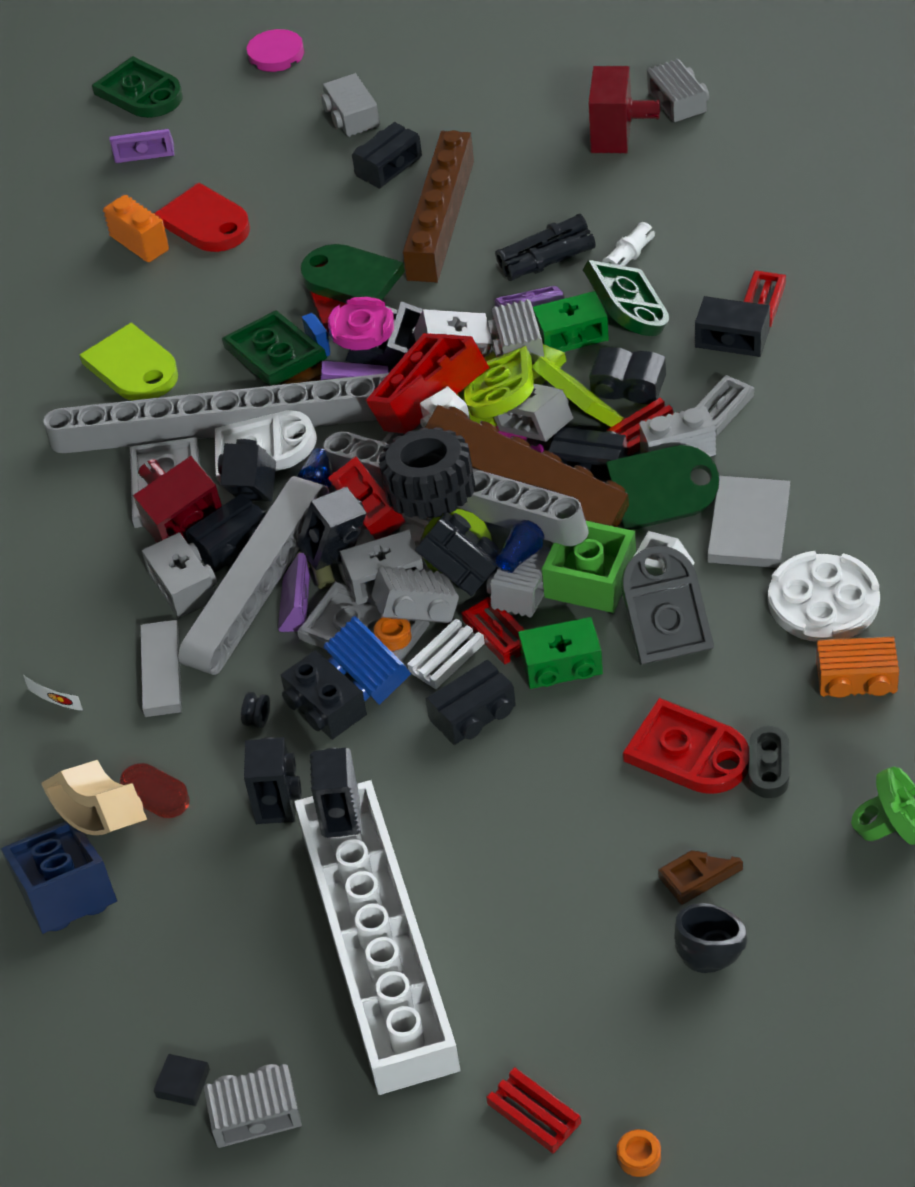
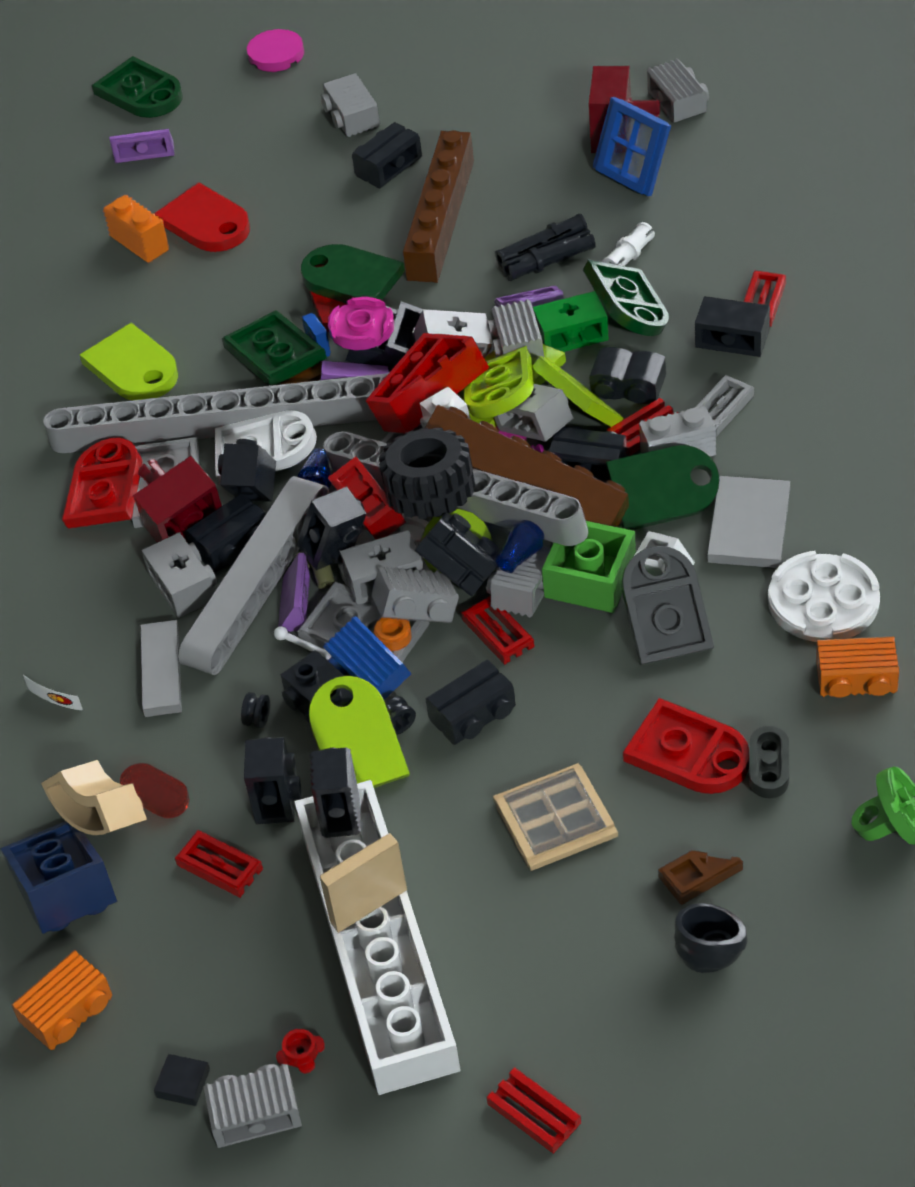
(63, 1000): none -> orange brick
(103, 486): none -> red tile
(213, 876): none -> red tile
(281, 633): none -> white hinge
(296, 1040): none -> red plate
(361, 727): none -> lime tile
(363, 882): none -> tan tile
(401, 714): none -> black bush
(441, 650): white tile -> none
(555, 816): none -> clear piece
(560, 653): green brick -> none
(631, 146): none -> blue piece
(639, 1153): orange tile -> none

